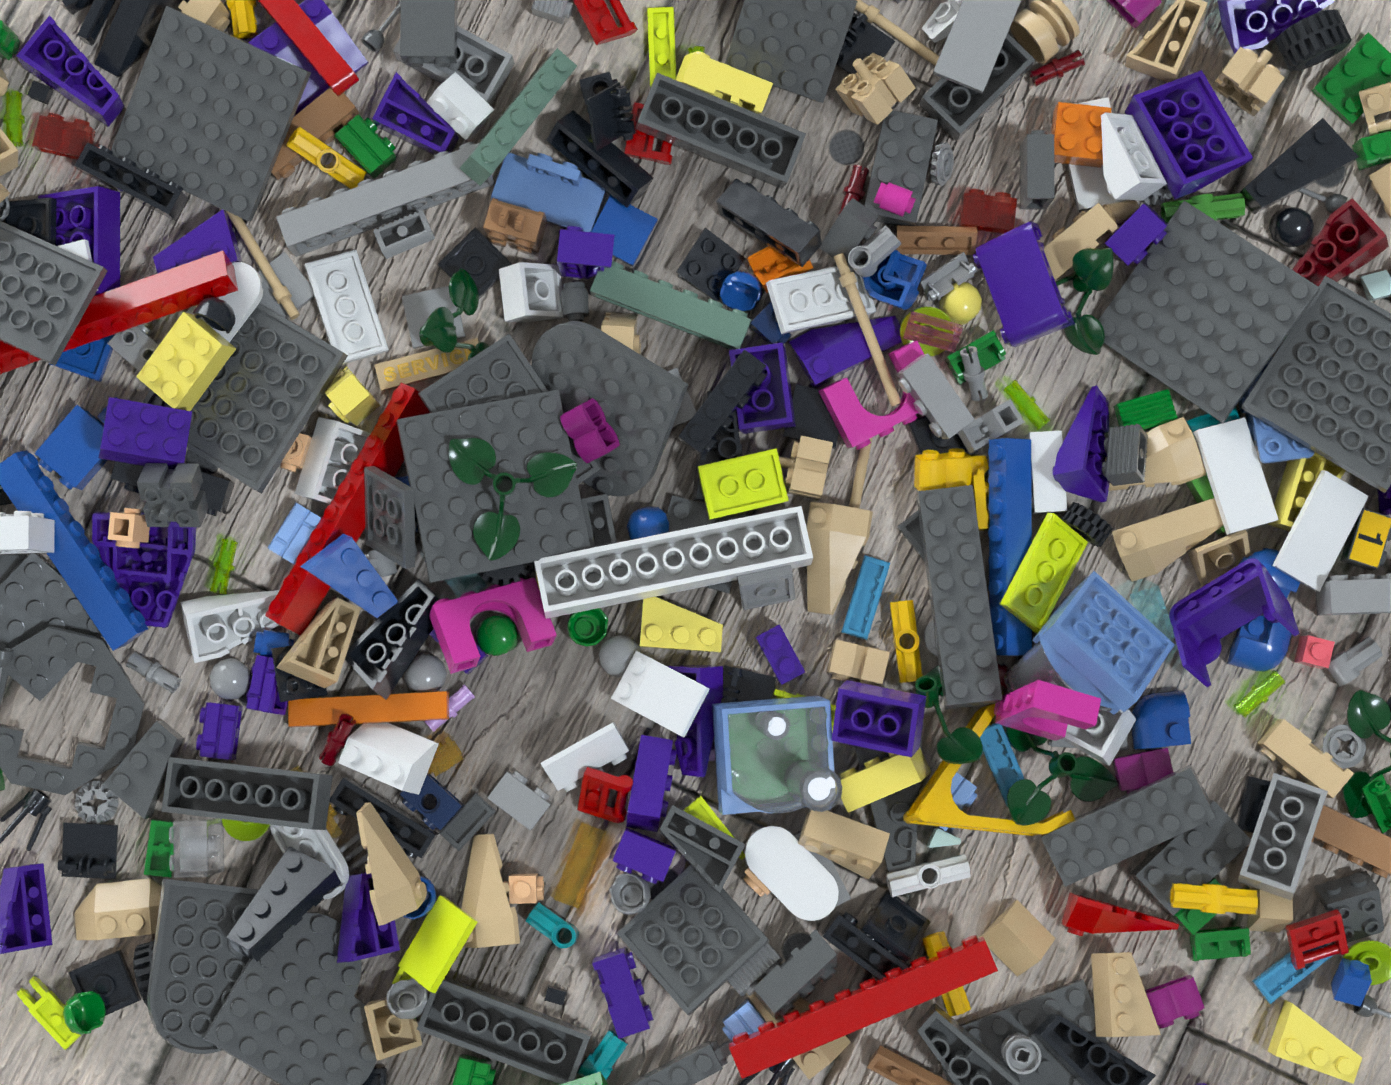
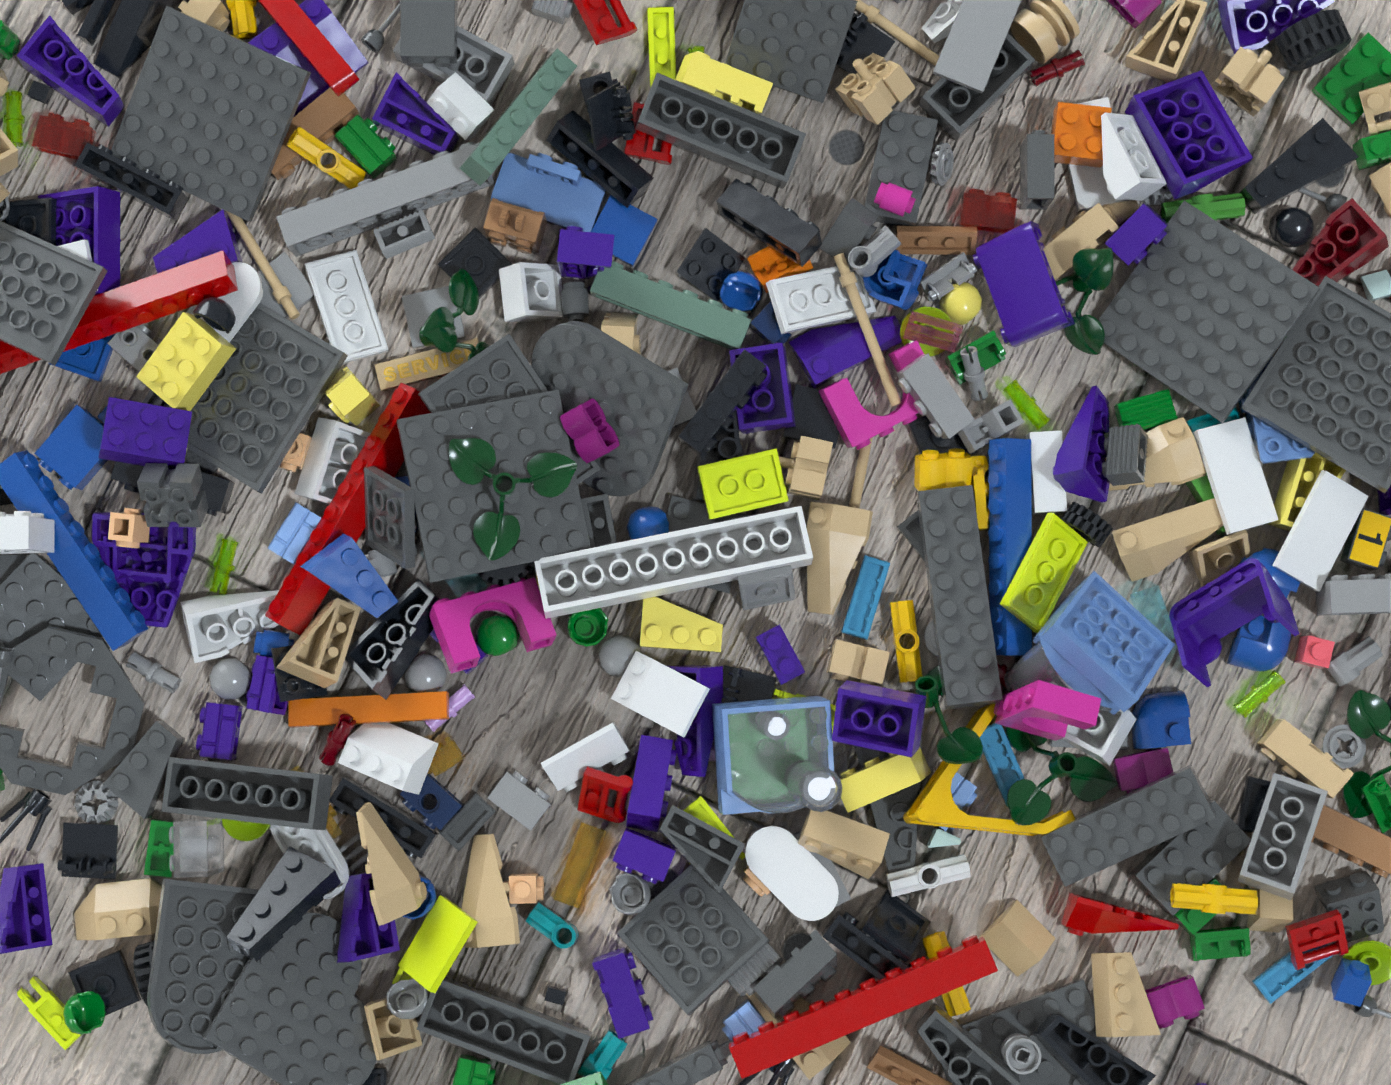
(855, 185): dark red pin -> none
(1311, 1045): light yellow wedge -> none

